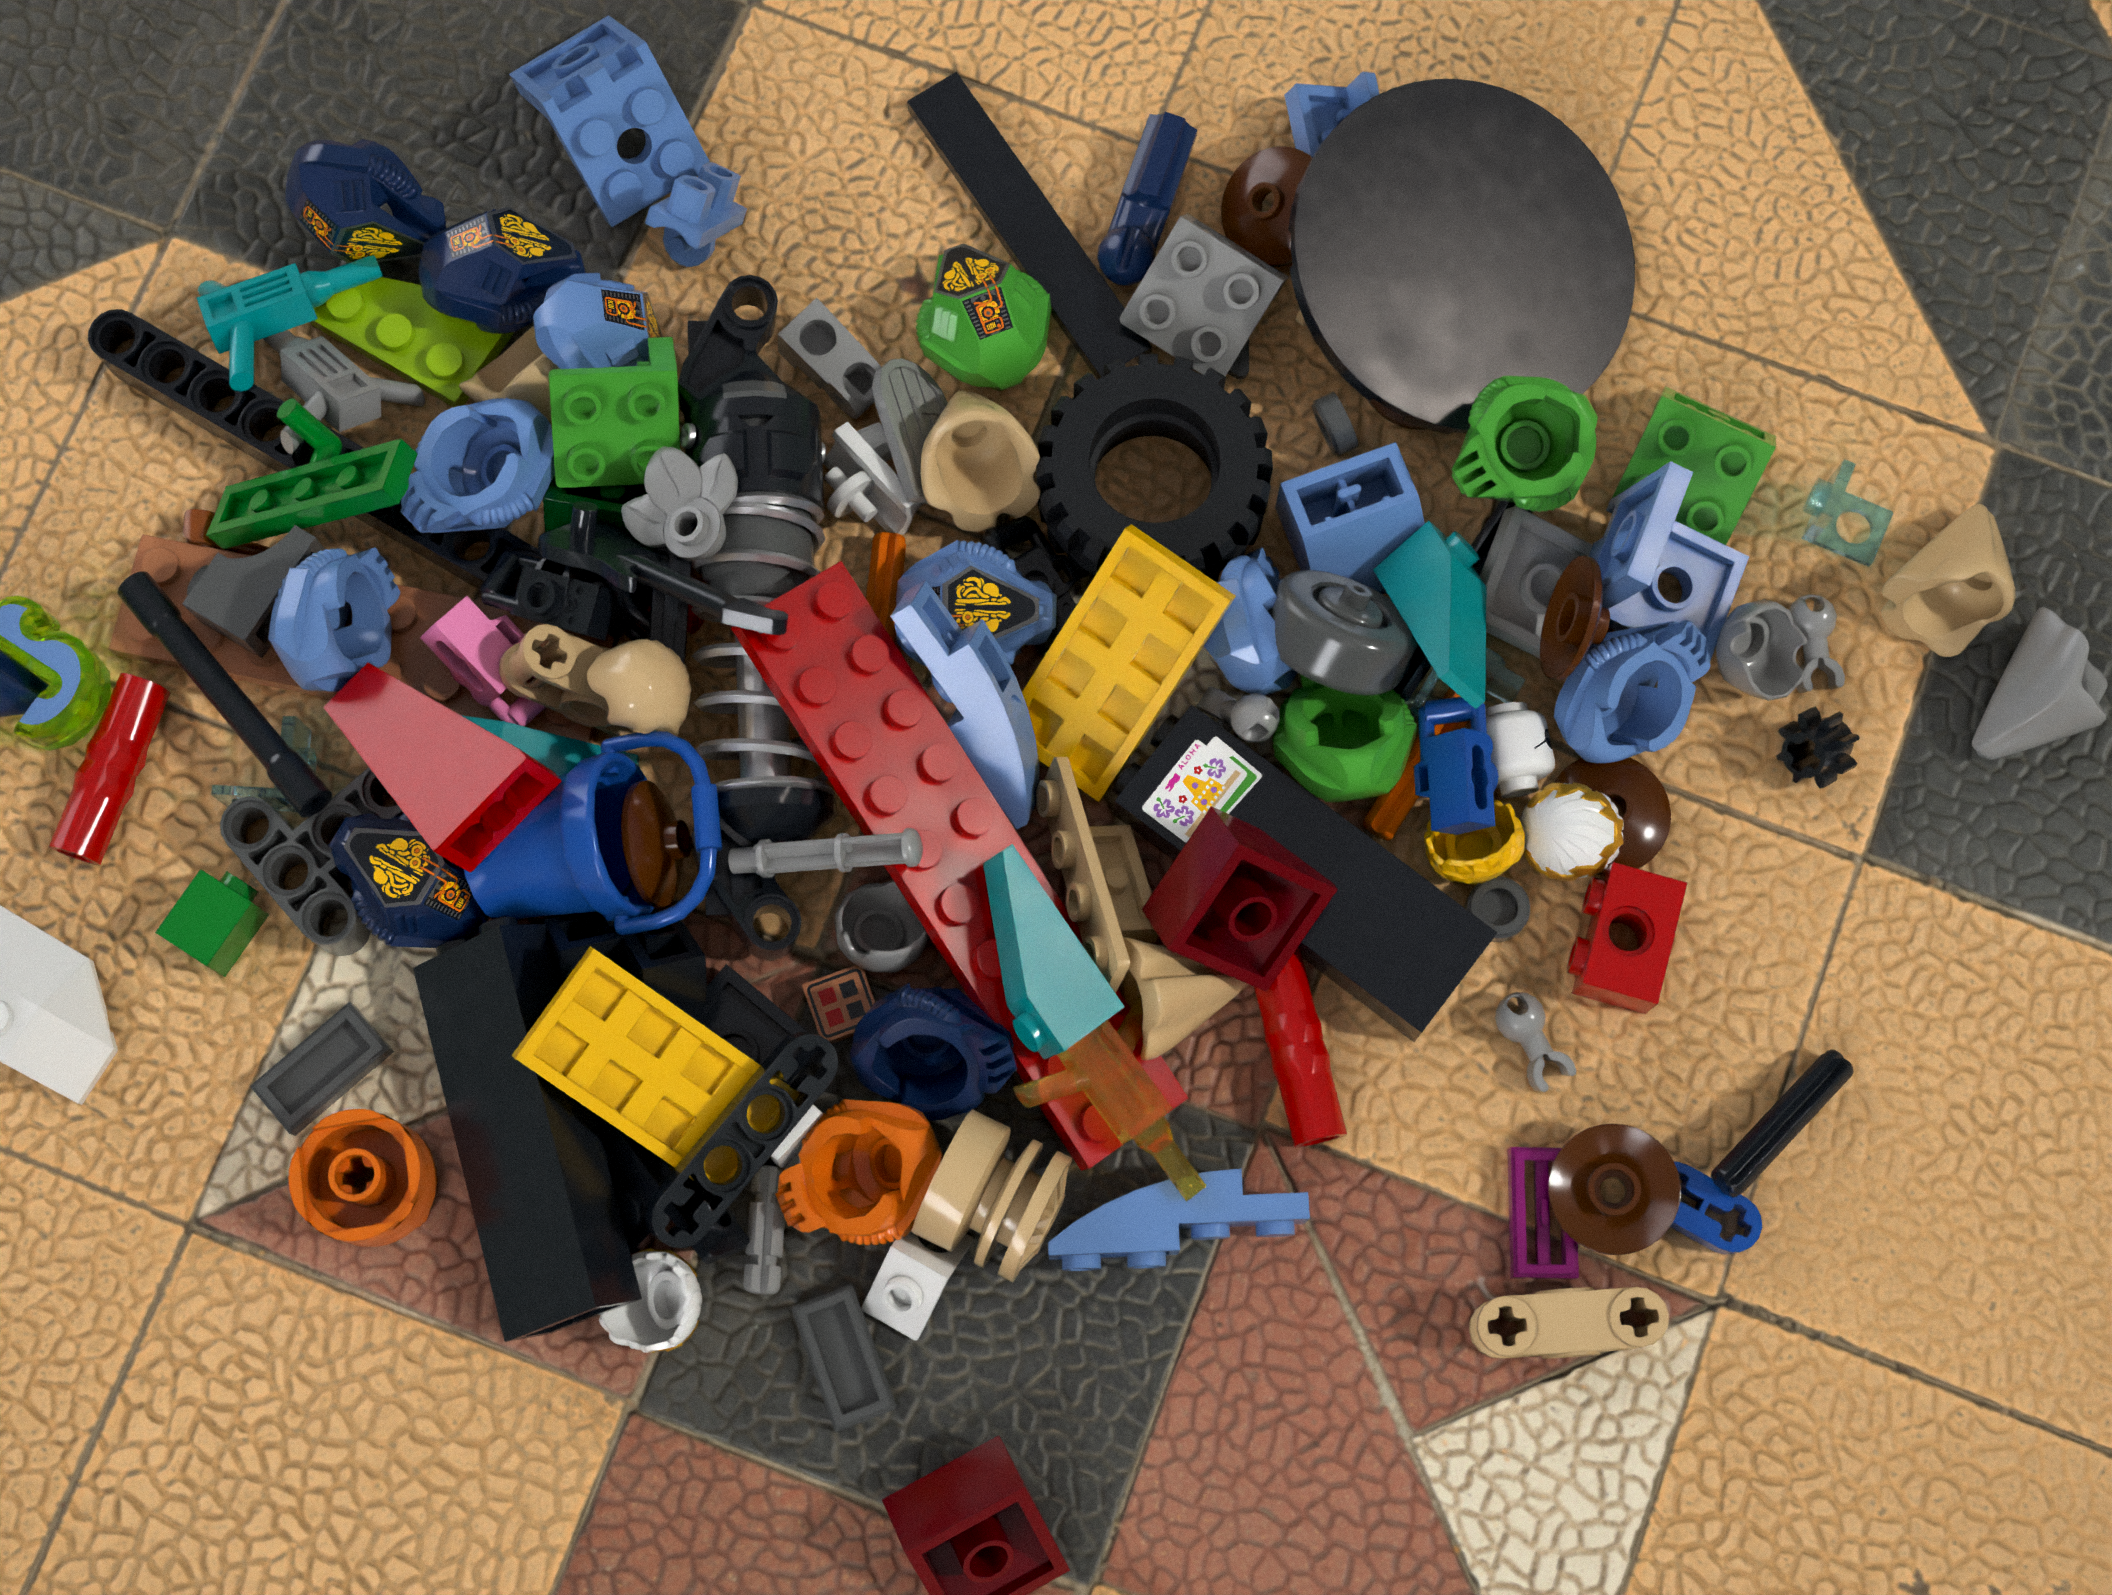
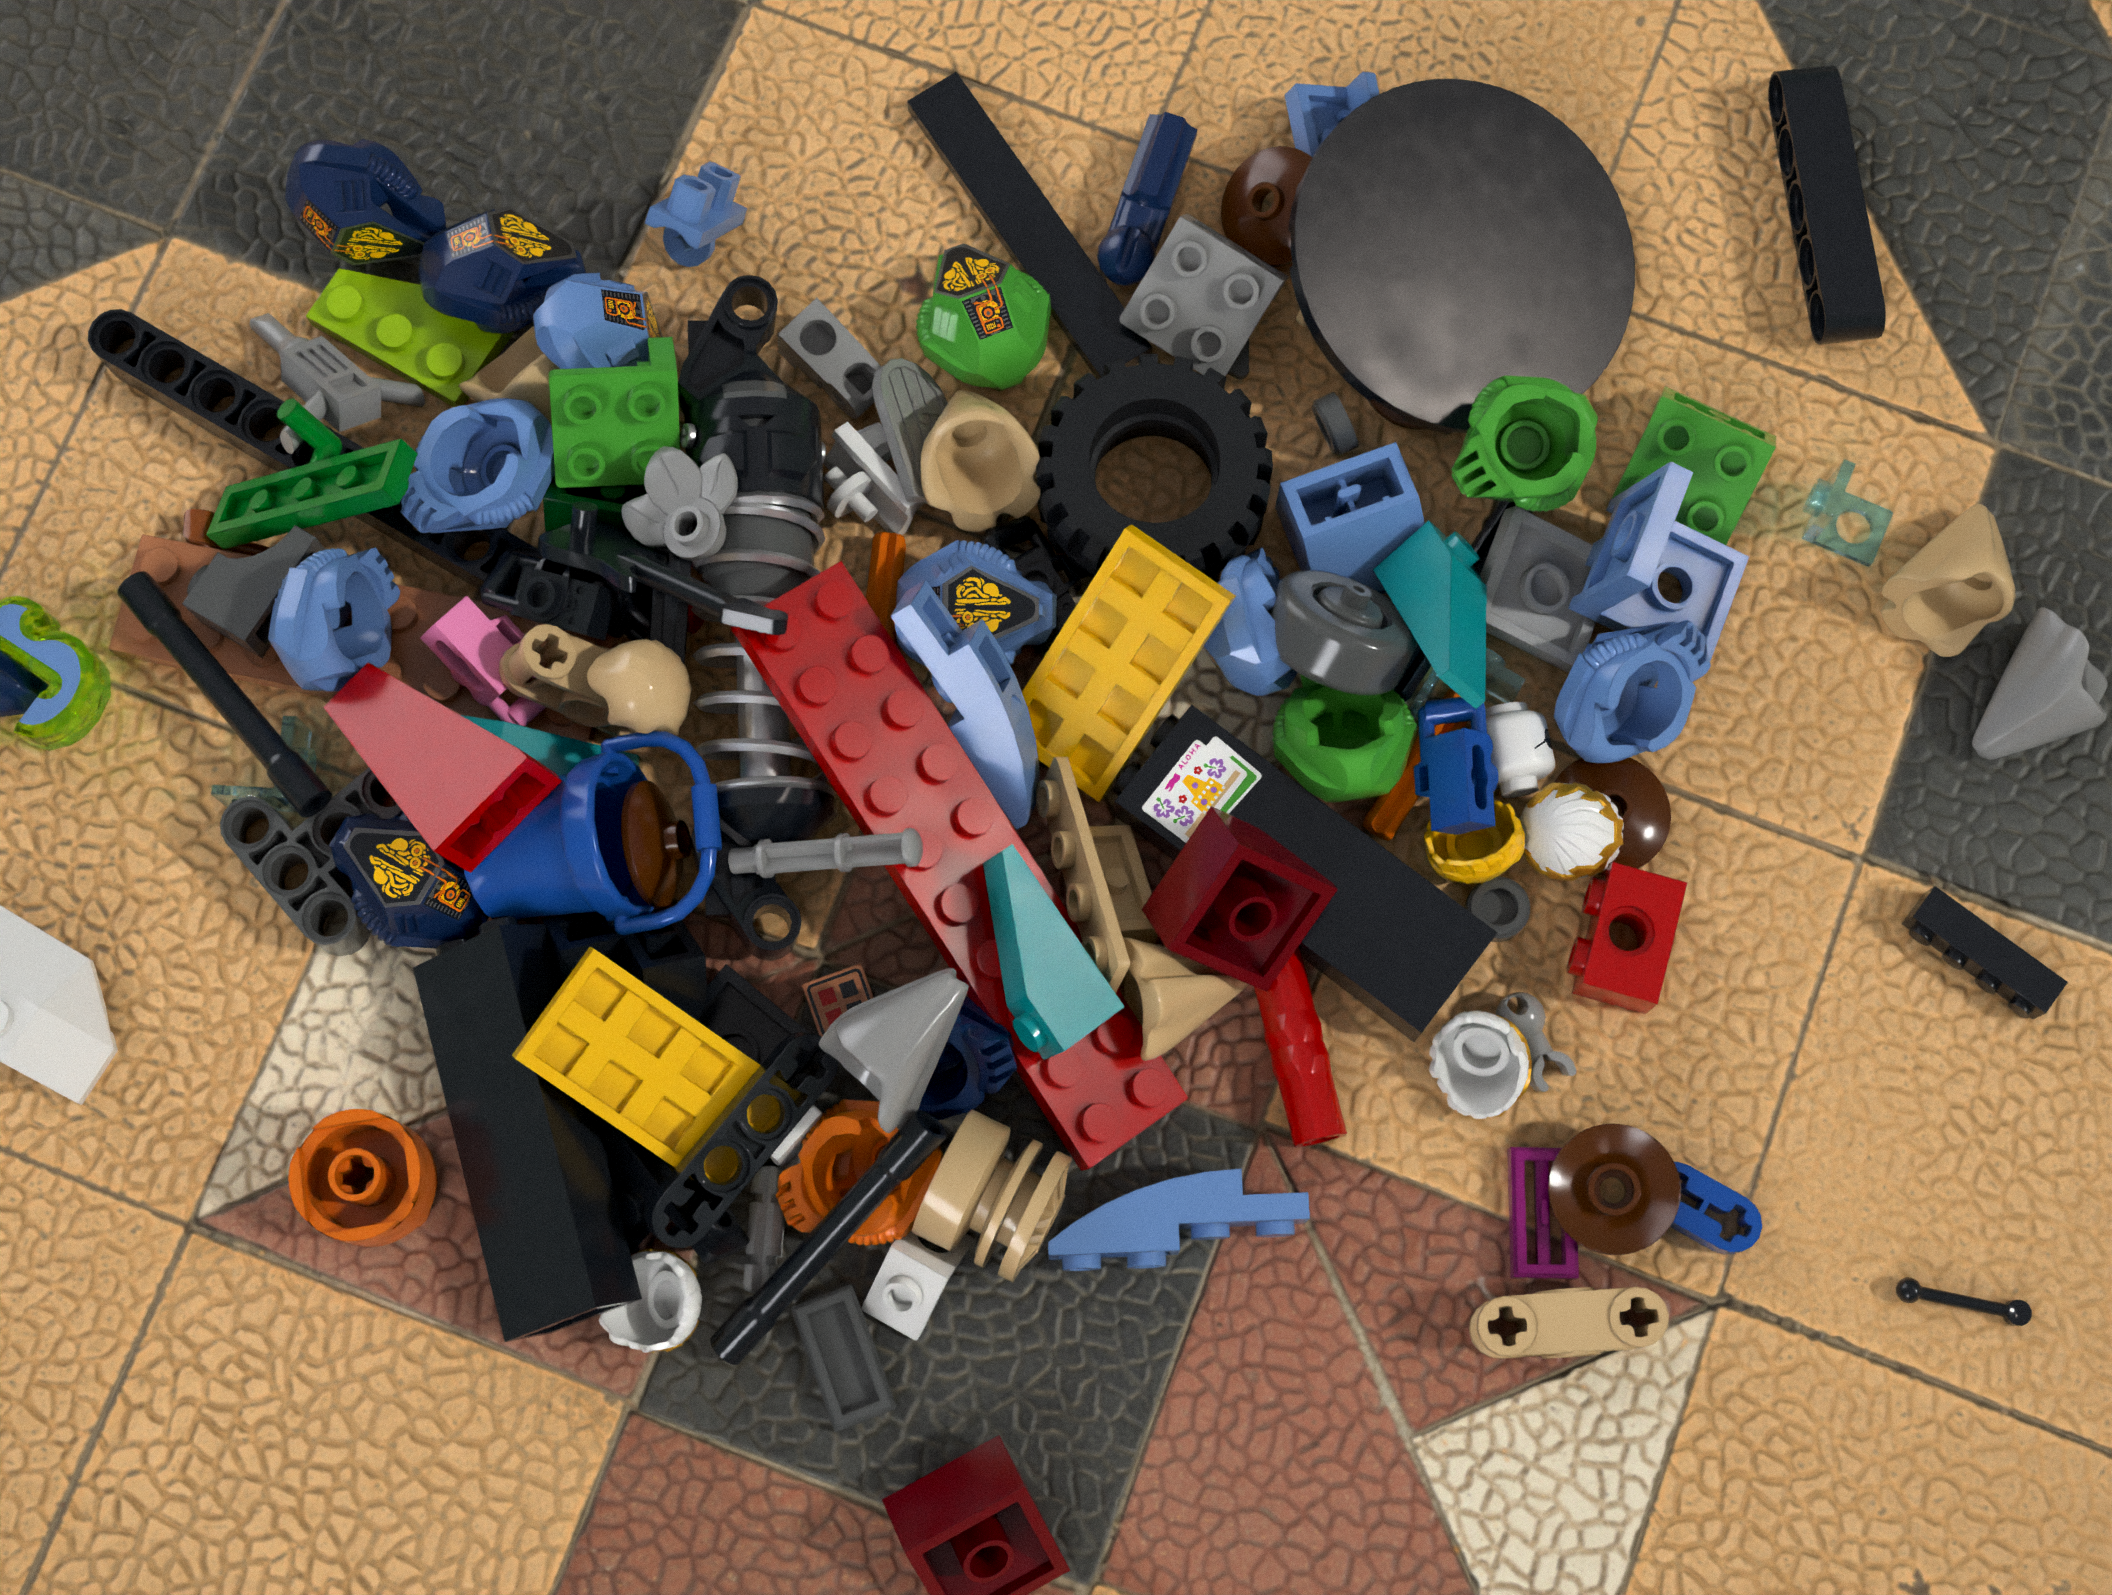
(110, 769): red axle -> none
(214, 920): green brick -> none
(269, 306): teal piece -> none
(321, 1069): dark grey tile -> none
(595, 92): medium blue bracket -> none
(879, 928): light grey hair -> none
(894, 1164): none -> black piece
(897, 1041): none -> light grey hat
(1121, 1093): clear yellow piece -> none
(1251, 717): light grey arm -> none
(1481, 1063): none -> white hair
(1573, 618): reddish brown dish -> none
(1760, 650): light grey hair -> none
(1782, 1123): black axle -> none
(1816, 627): light grey arm -> none
(1817, 747): black gear -> none
(1826, 205): none -> black beam
(1984, 953): none -> black piece
(2013, 1312): none -> black hinge

